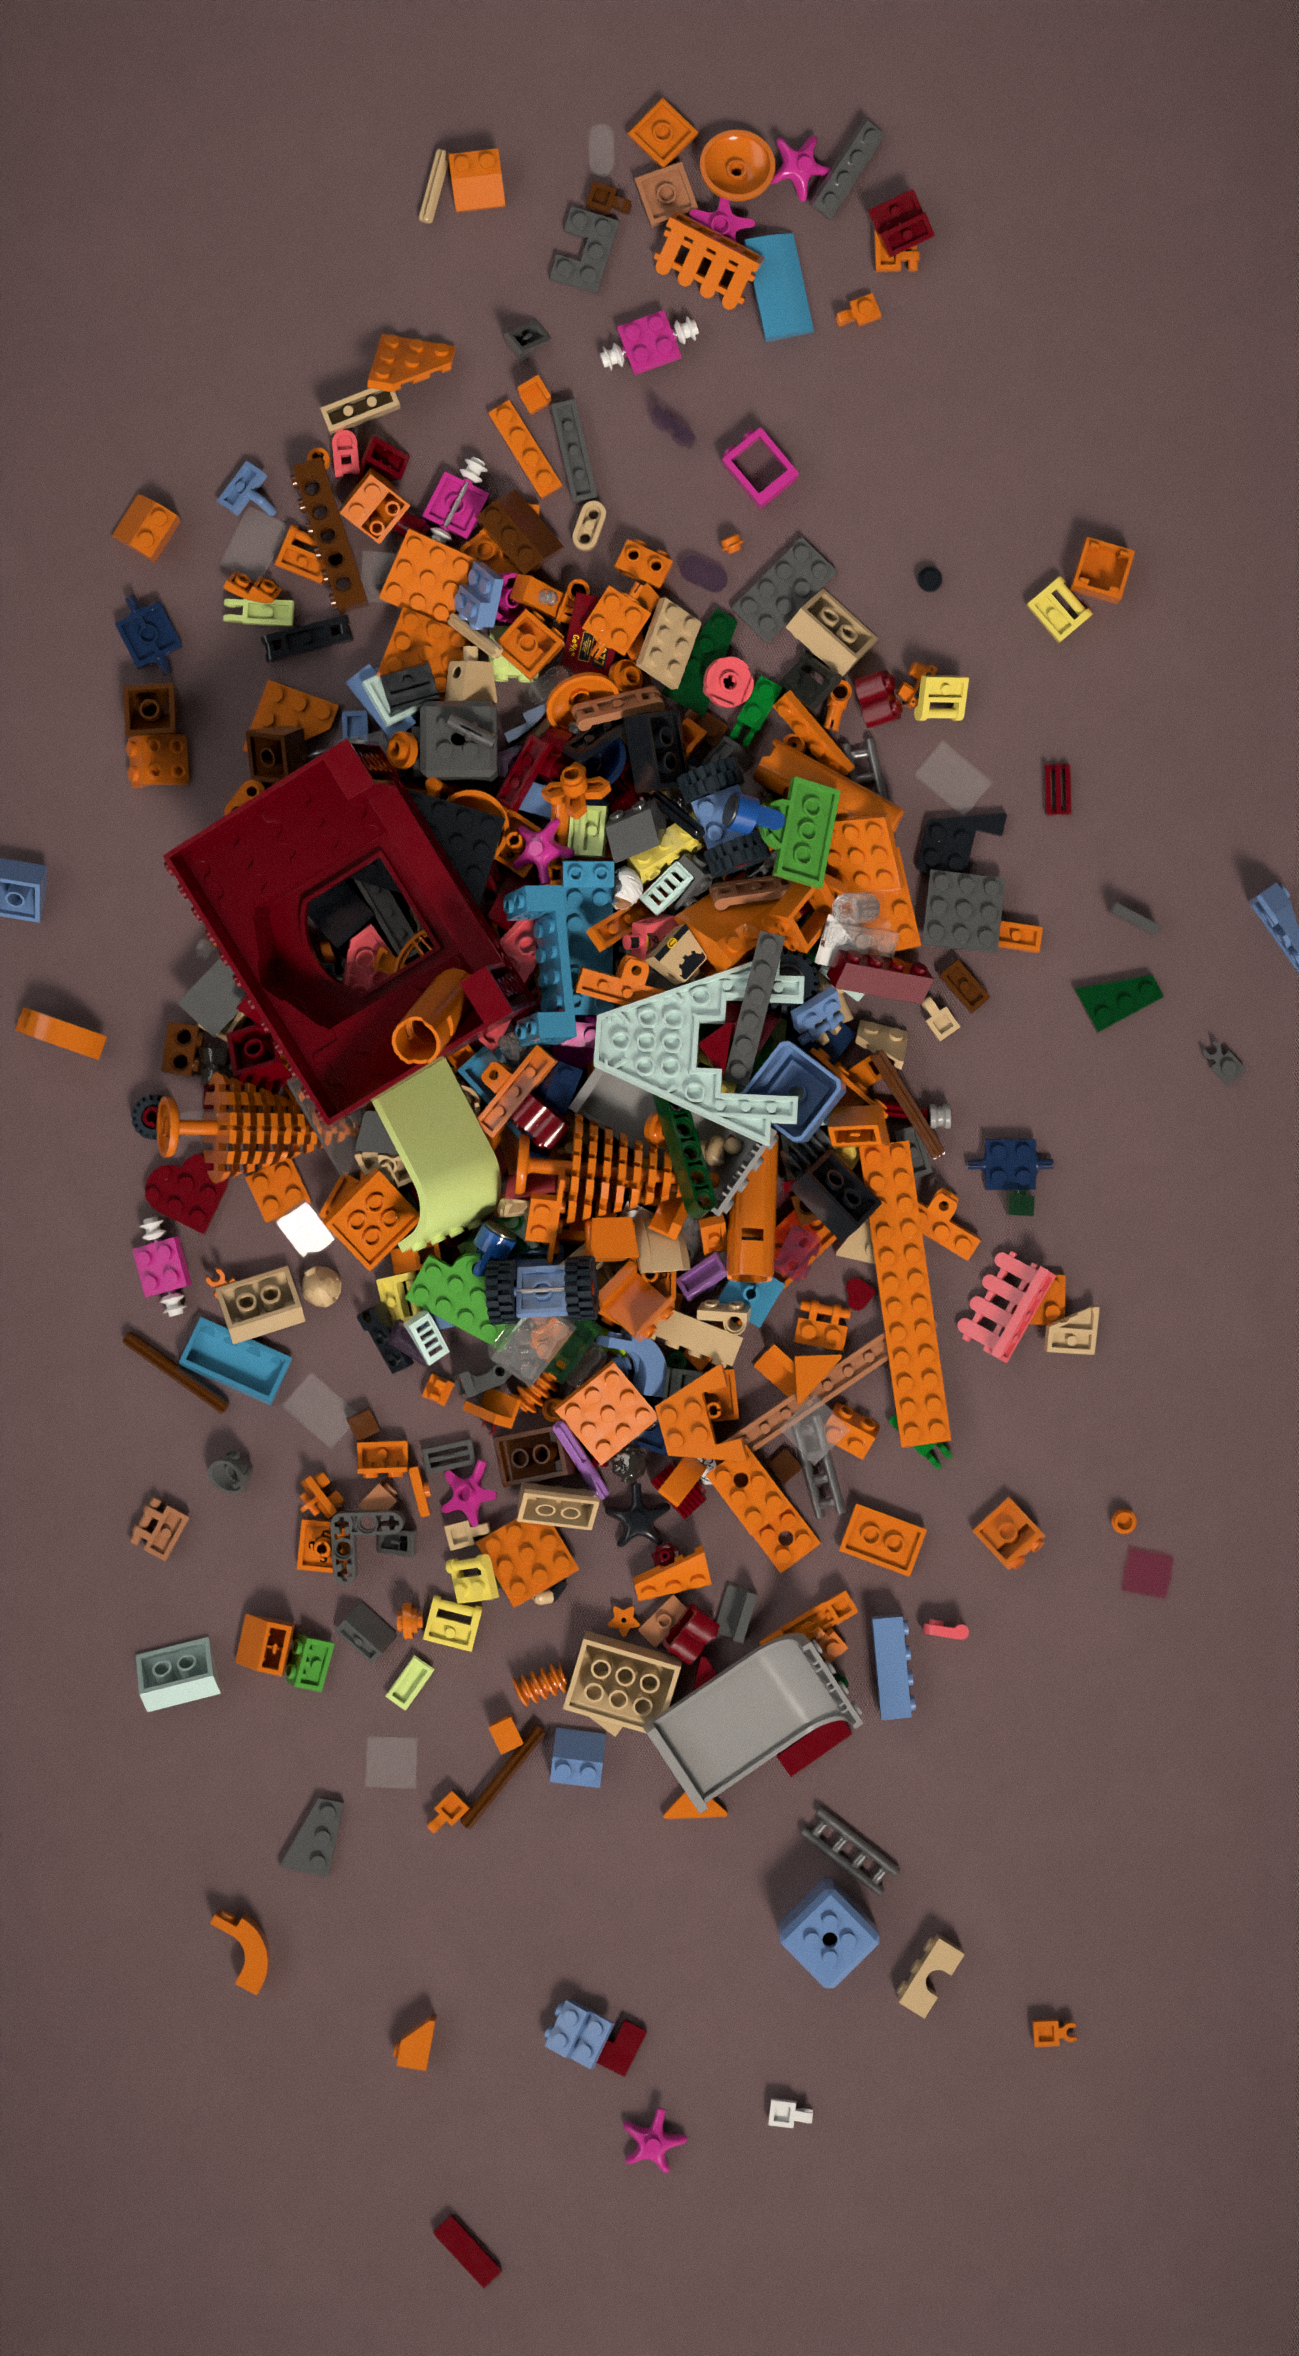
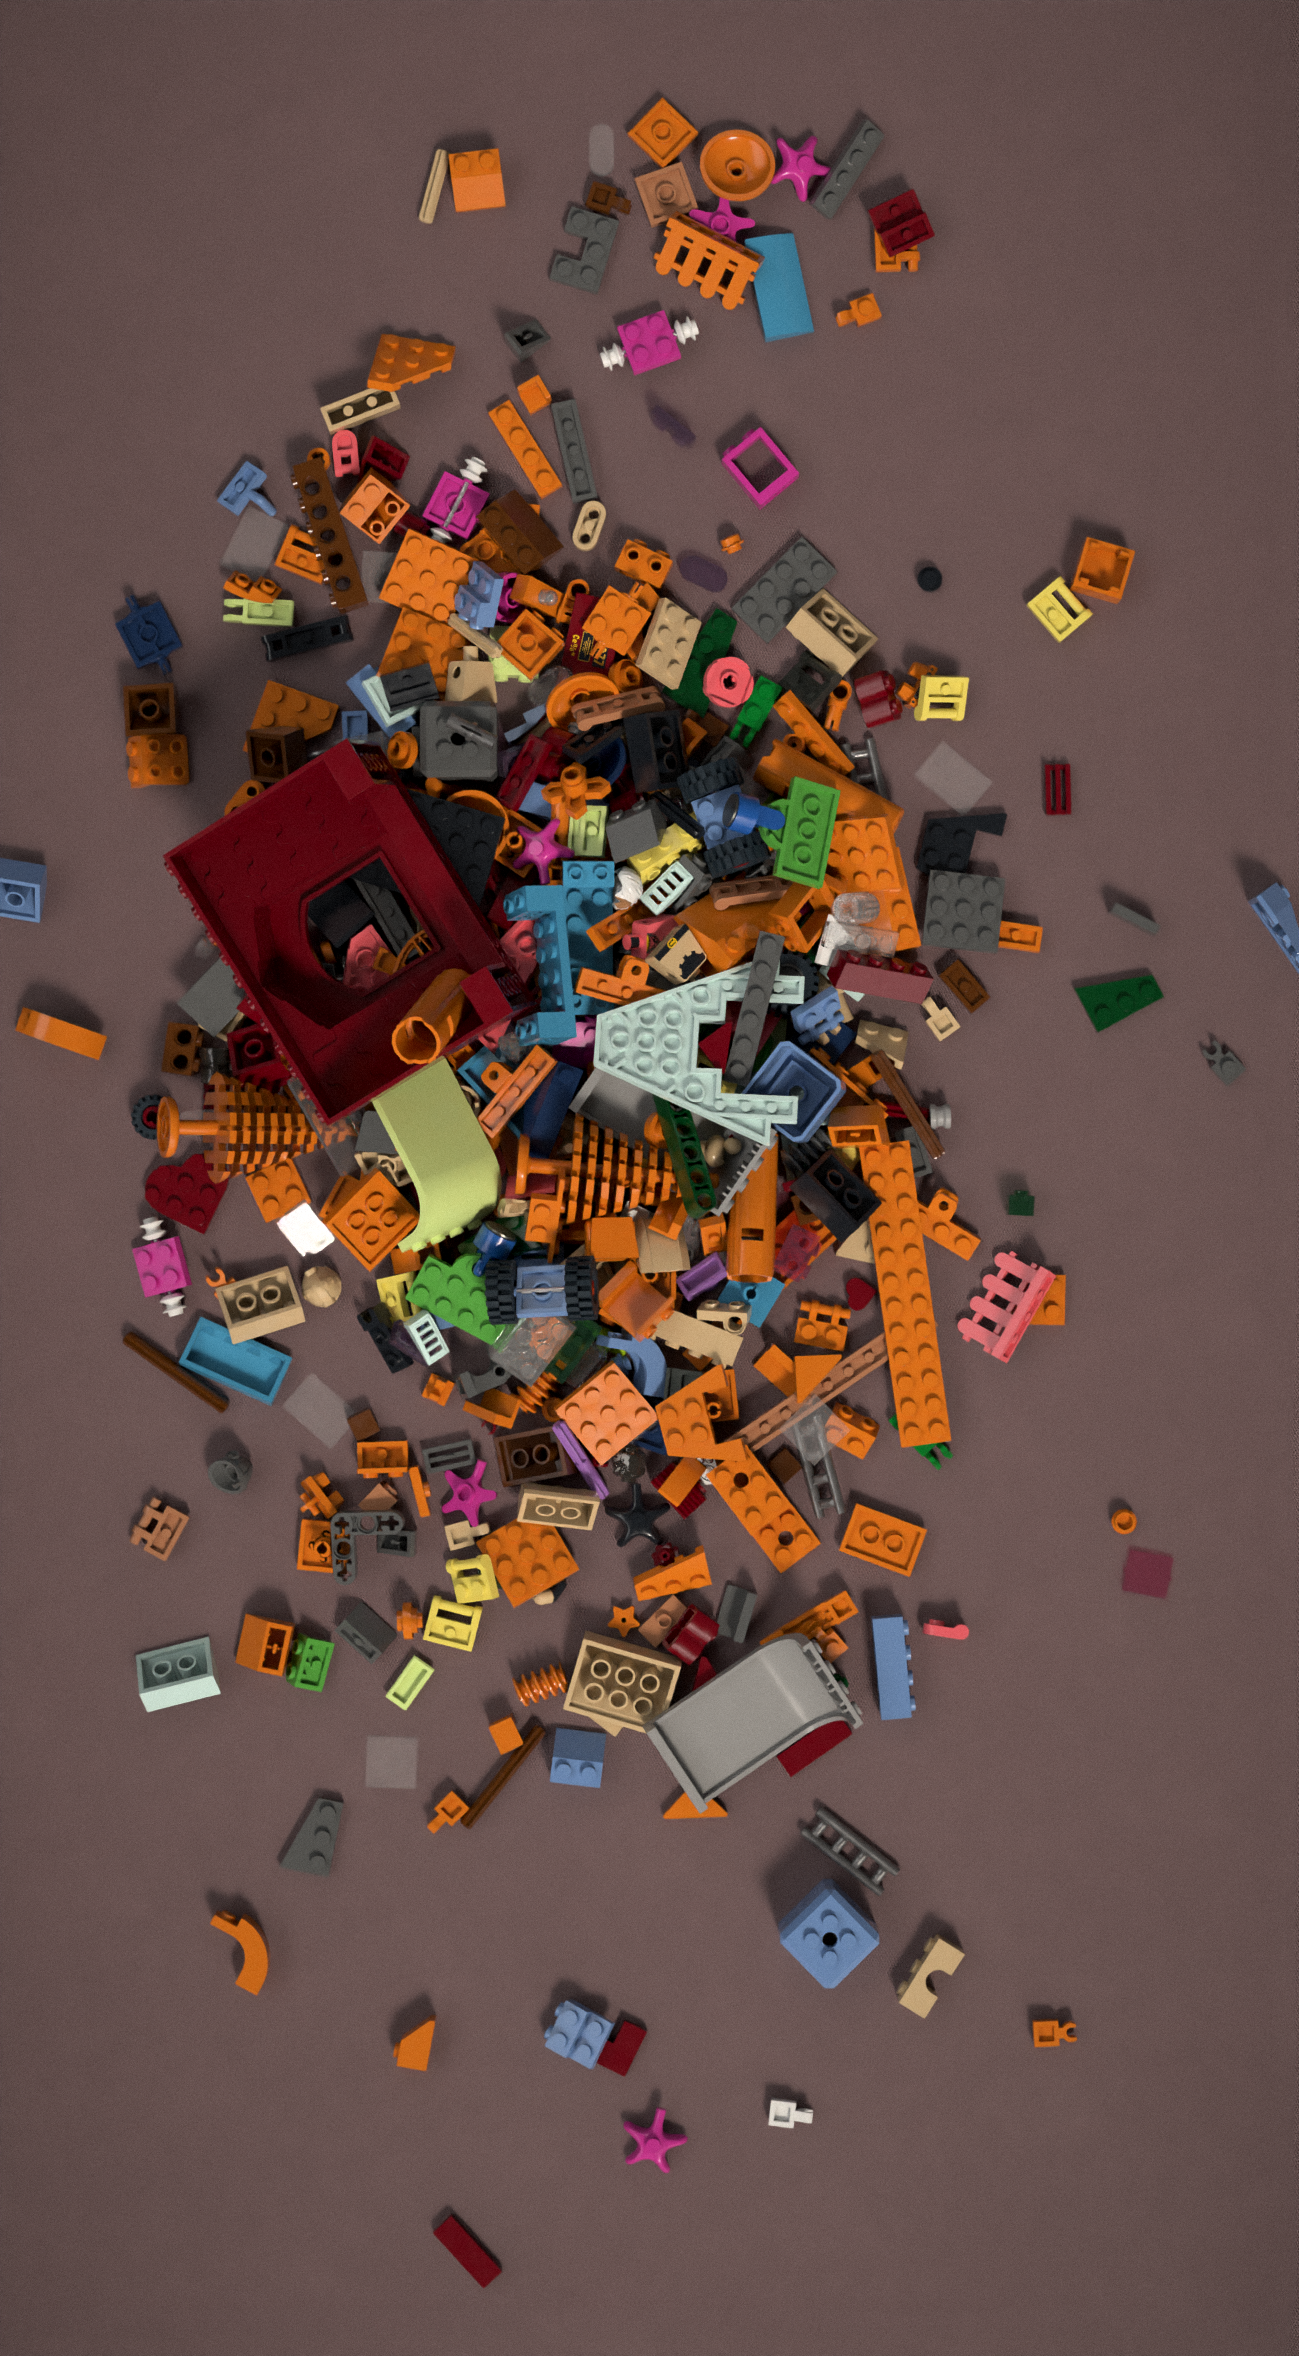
(147, 527): orange slope -> none
(540, 1121): dark red brick -> none
(676, 1355): dark green plate -> none
(1009, 1534): orange plate -> none
(1010, 1164): dark blue plate -> none
(1073, 1333): tan wing -> none

